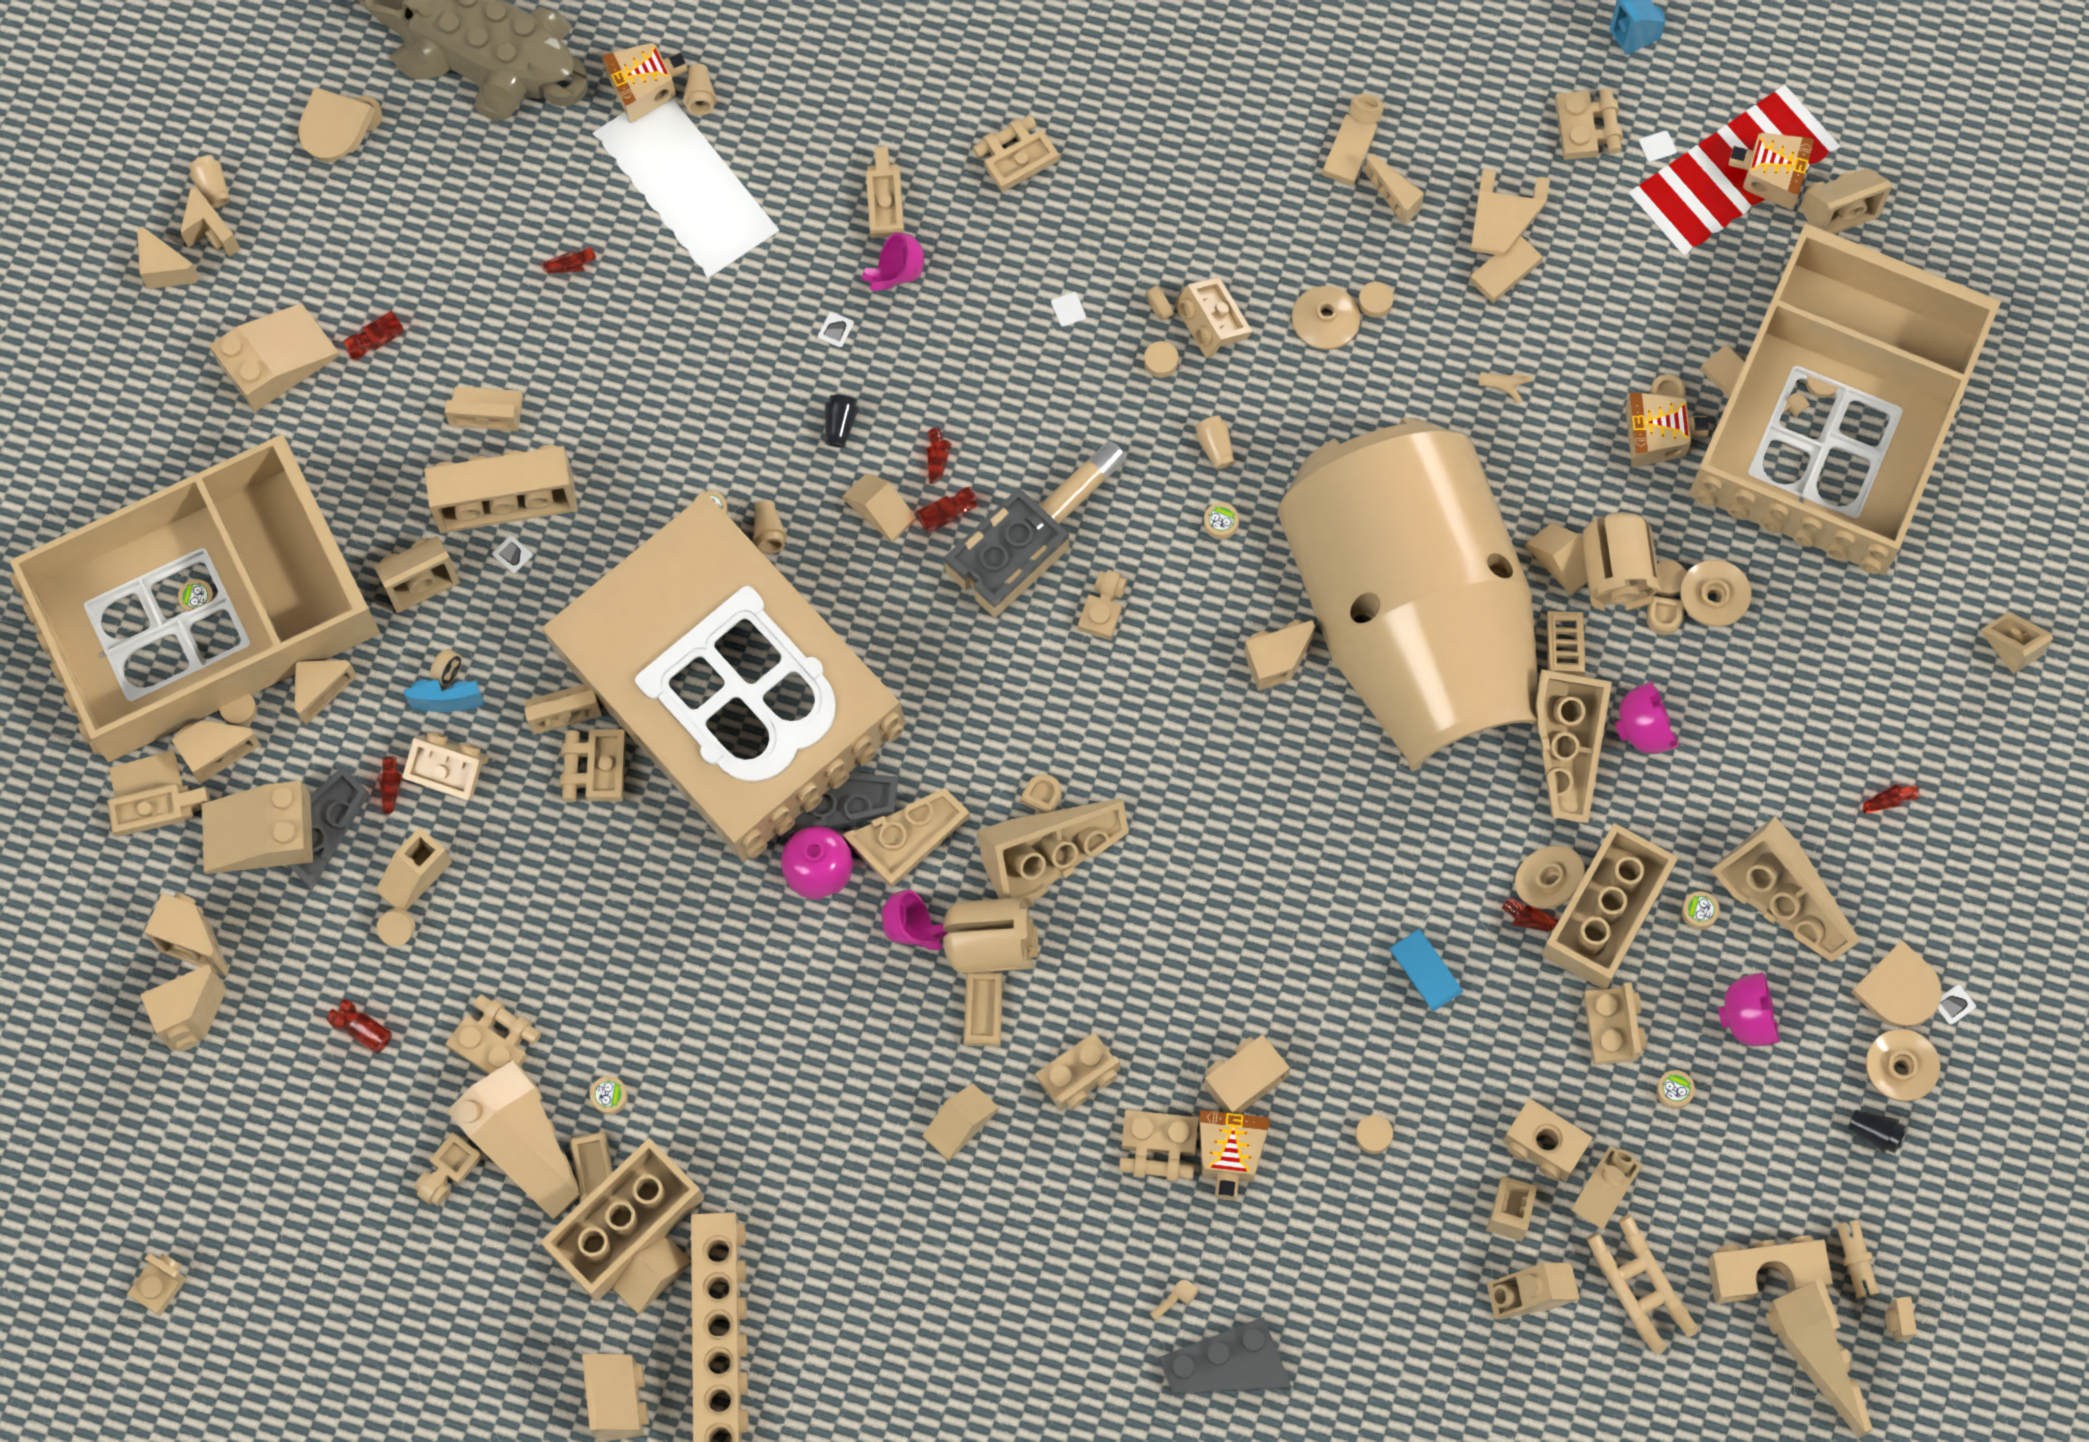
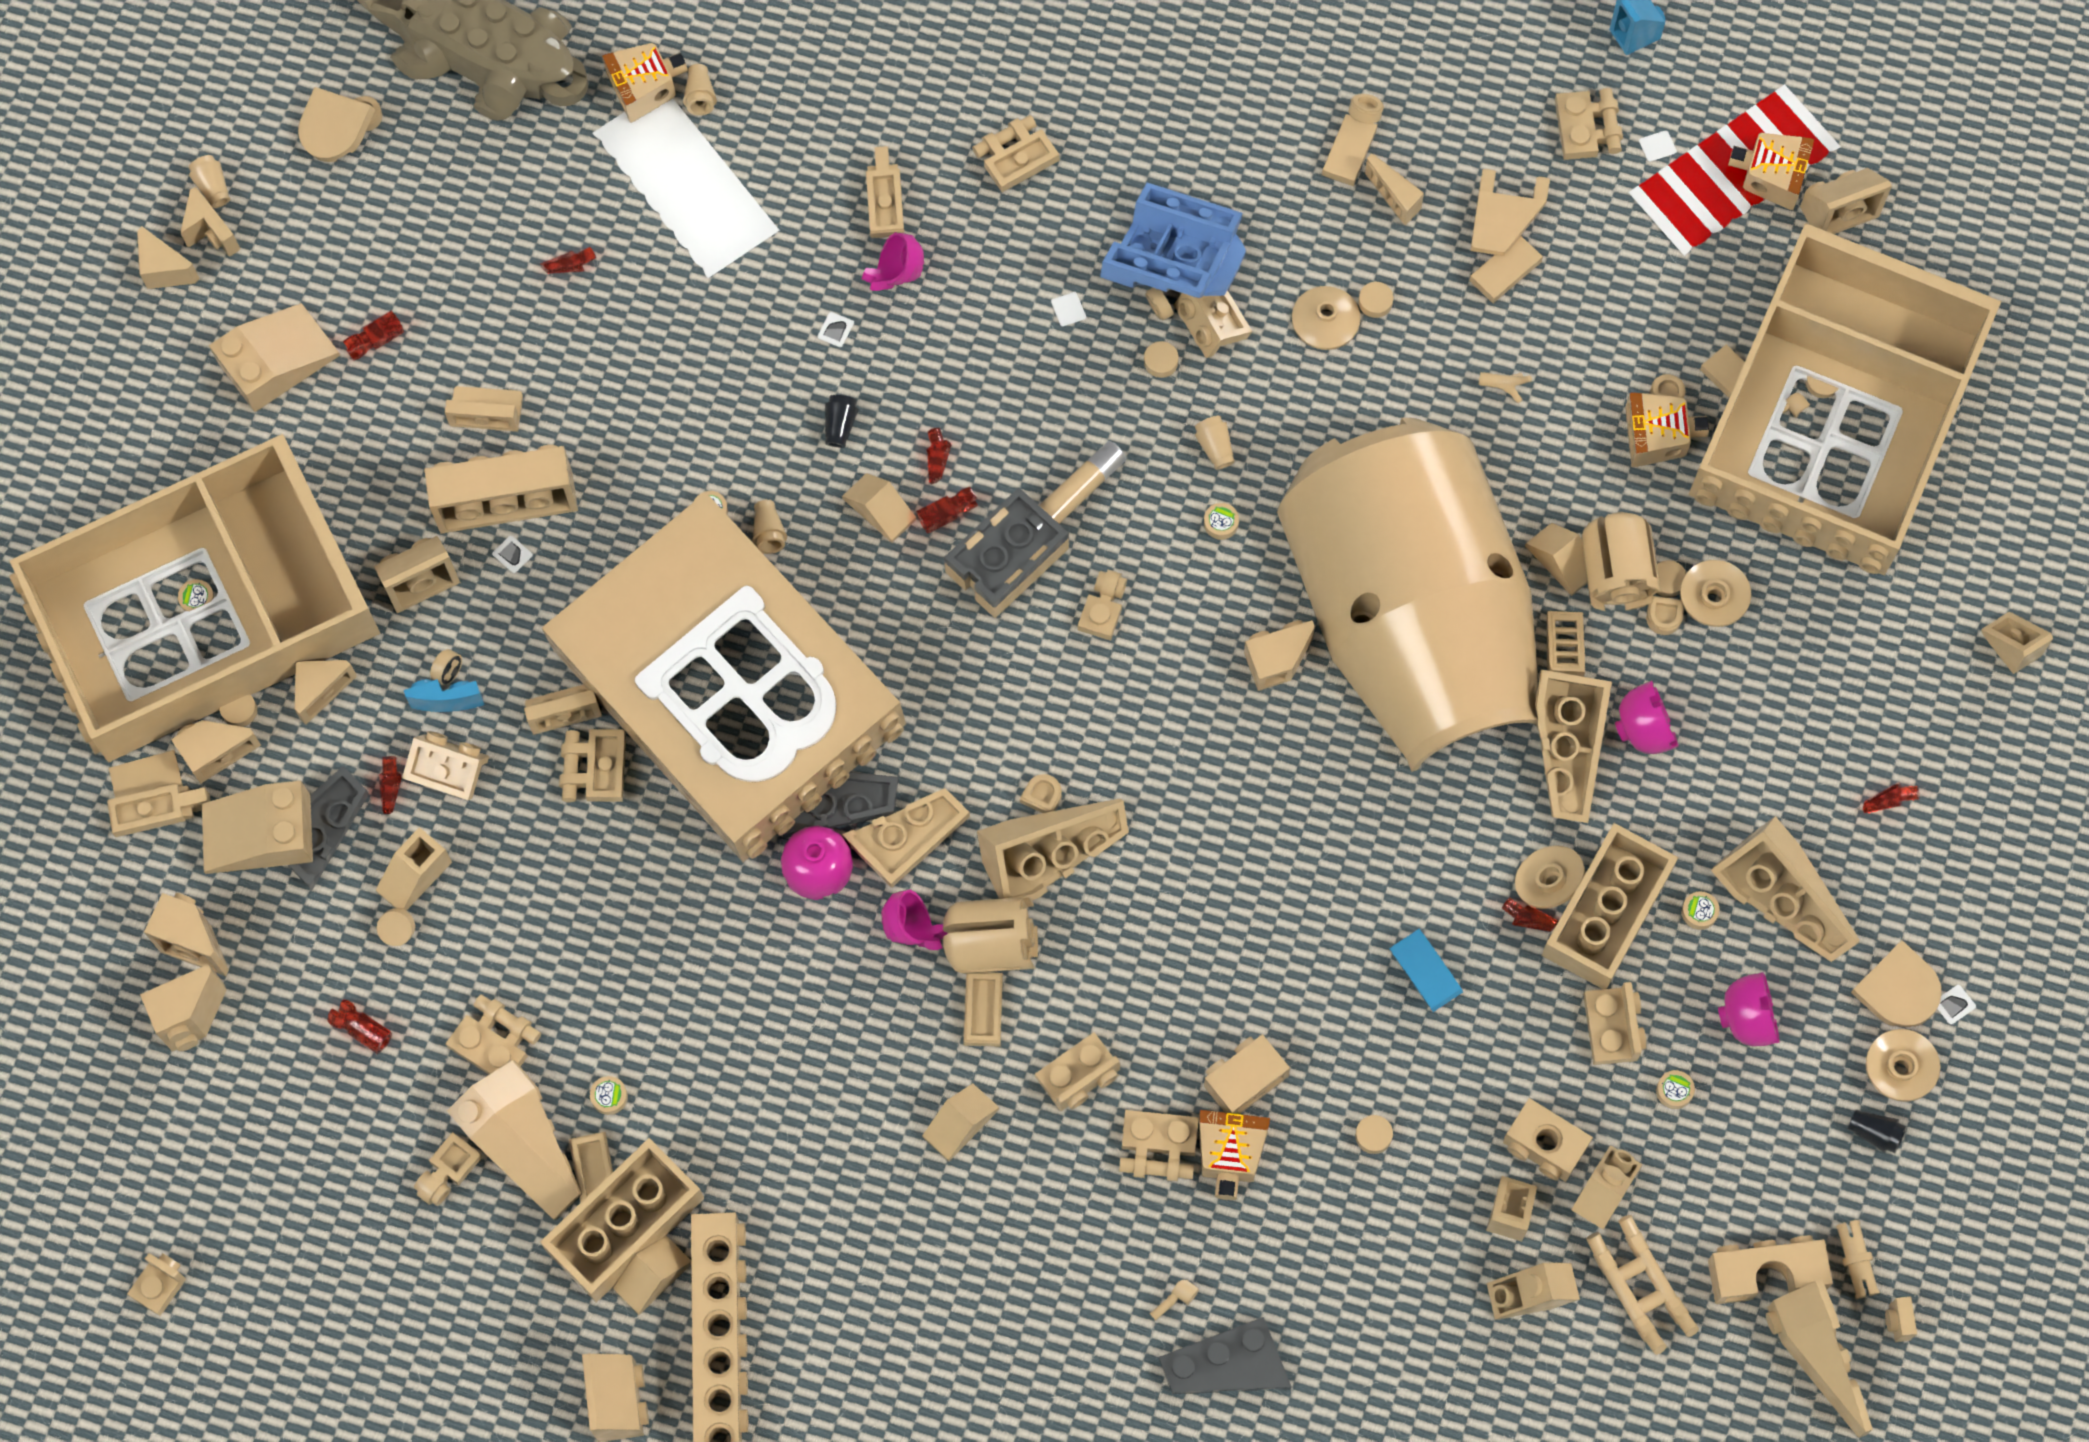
(1177, 245): none -> medium blue slope

